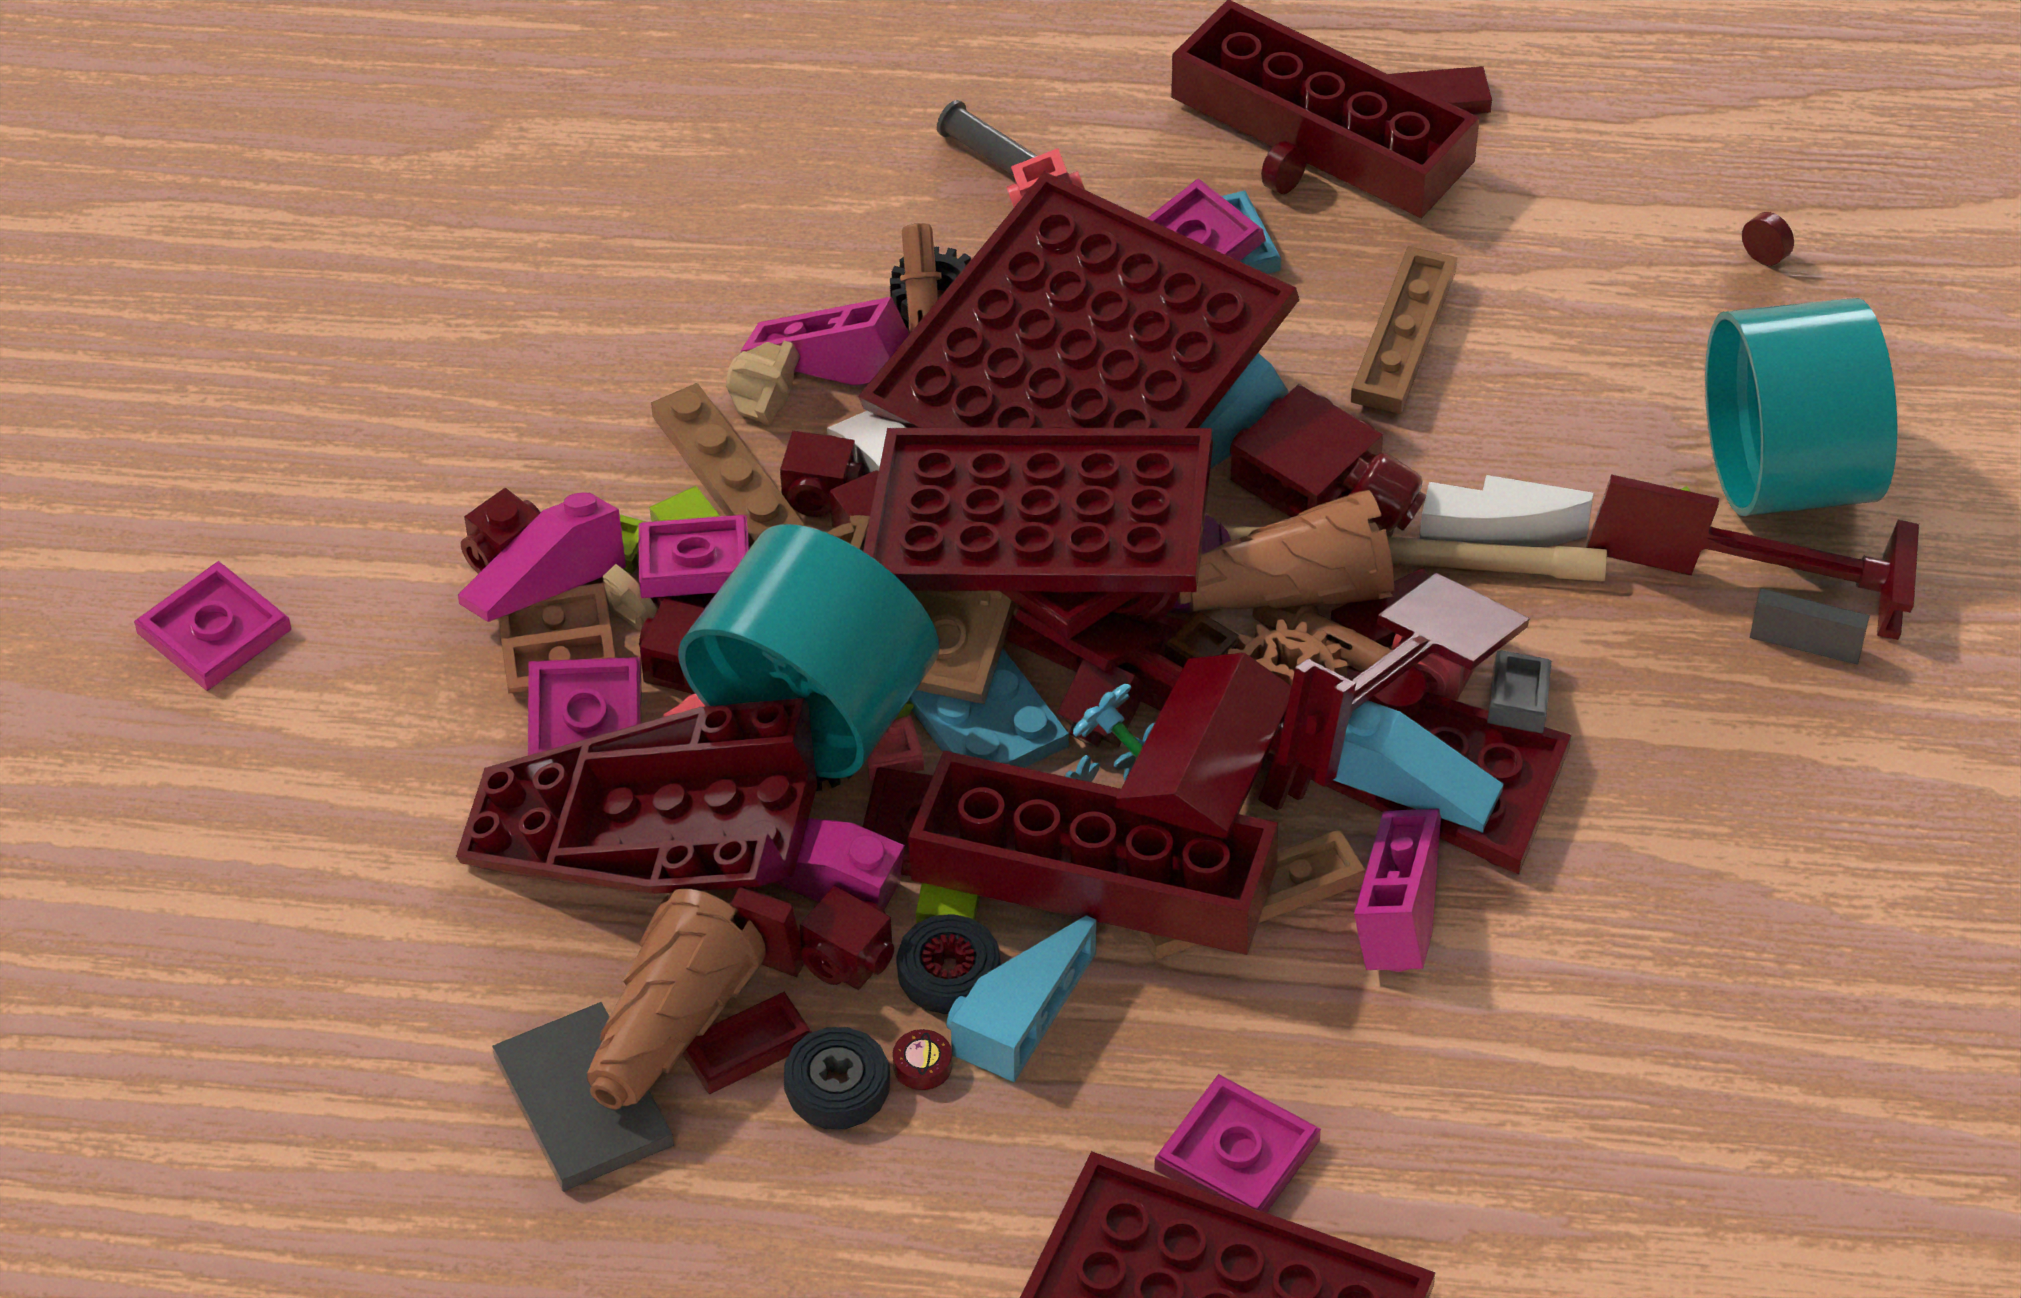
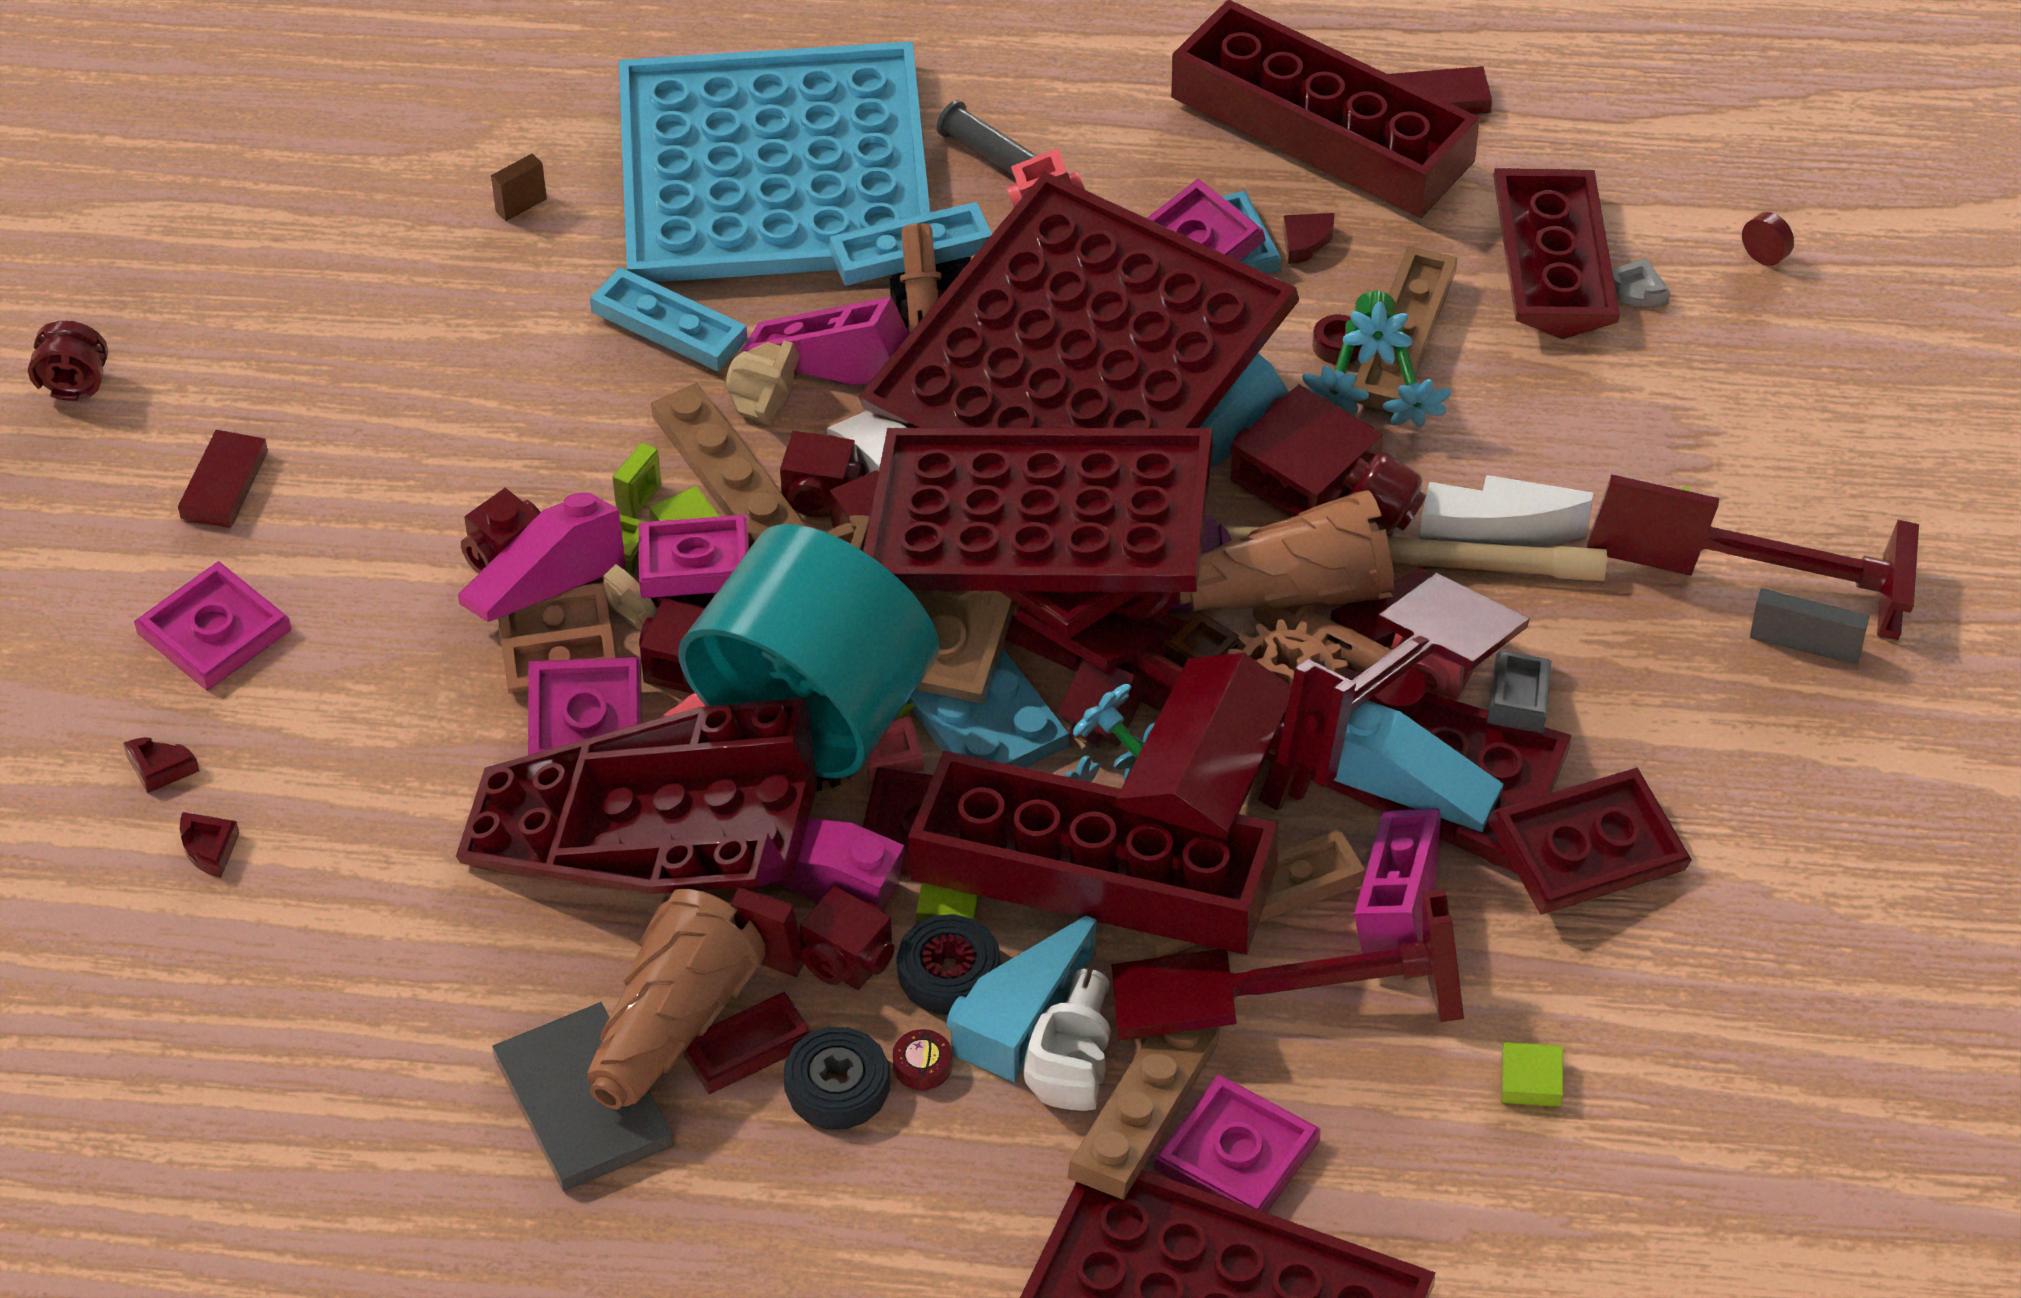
(68, 360): none -> dark red wheel
(159, 763): none -> dark red tile
(208, 841): none -> dark red tile
(223, 478): none -> dark red tile
(518, 187): none -> reddish brown tile
(637, 480): none -> lime tile
(668, 319): none -> medium azure plate
(765, 157): none -> medium azure plate
(879, 248): none -> medium azure plate
(1068, 1046): none -> white piece
(1141, 1110): none -> medium nougat plate
(1200, 990): none -> dark red piece
(1283, 167): dark red tile -> none
(1306, 234): none -> dark red tile
(1329, 336): none -> dark red tile
(1378, 329): none -> medium azure plant
(1532, 1074): none -> lime tile
(1556, 250): none -> dark red slope
(1589, 840): none -> dark red tile
(1640, 285): none -> light grey tile
(1800, 406): teal wheel -> none

